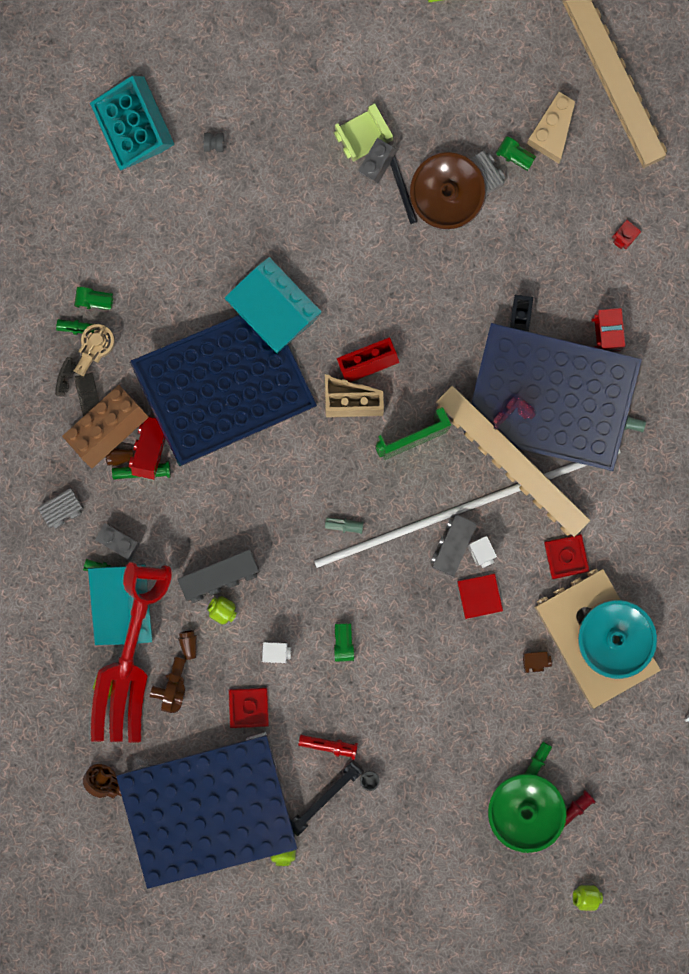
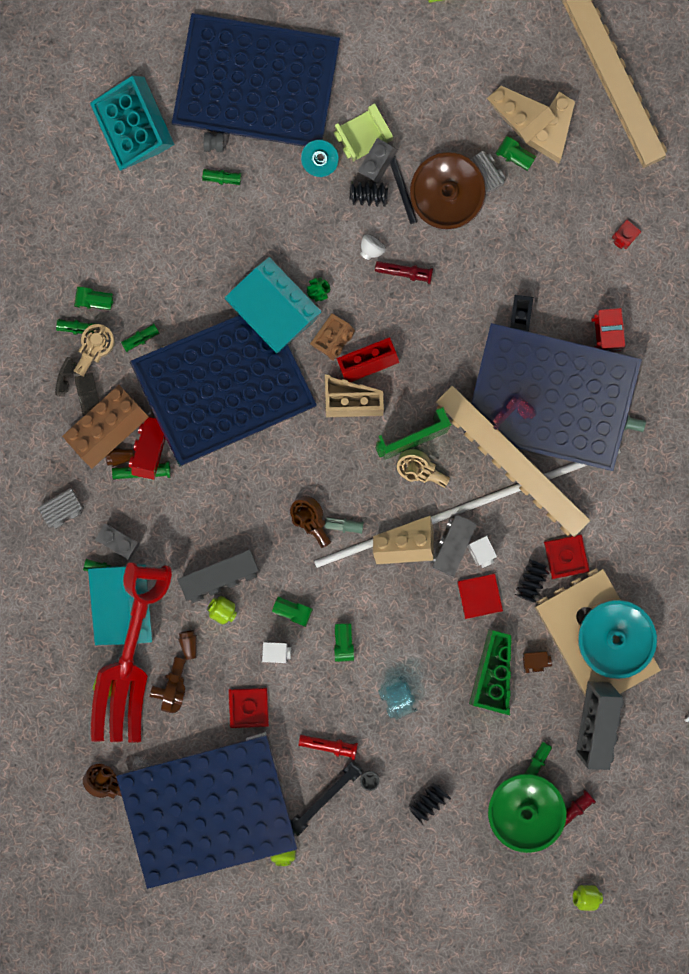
(140, 337): none -> green pin
(221, 177): none -> green pin
(255, 80): none -> dark blue plate
(295, 612): none -> green piece
(310, 518): none -> reddish brown pin
(318, 289): none -> green gear
(319, 167): none -> teal dish
(333, 337): none -> medium nougat bracket
(368, 193): none -> black piece
(371, 247): none -> white brick
(397, 697): none -> clear light blue brick
(405, 543): none -> tan wedge
(413, 272): none -> dark red pin
(419, 468): none -> tan pin
(428, 803): none -> black piece
(493, 676): none -> green wedge
(520, 112): none -> tan wedge
(532, 581): none -> black piece
(599, 725): none -> dark grey brick

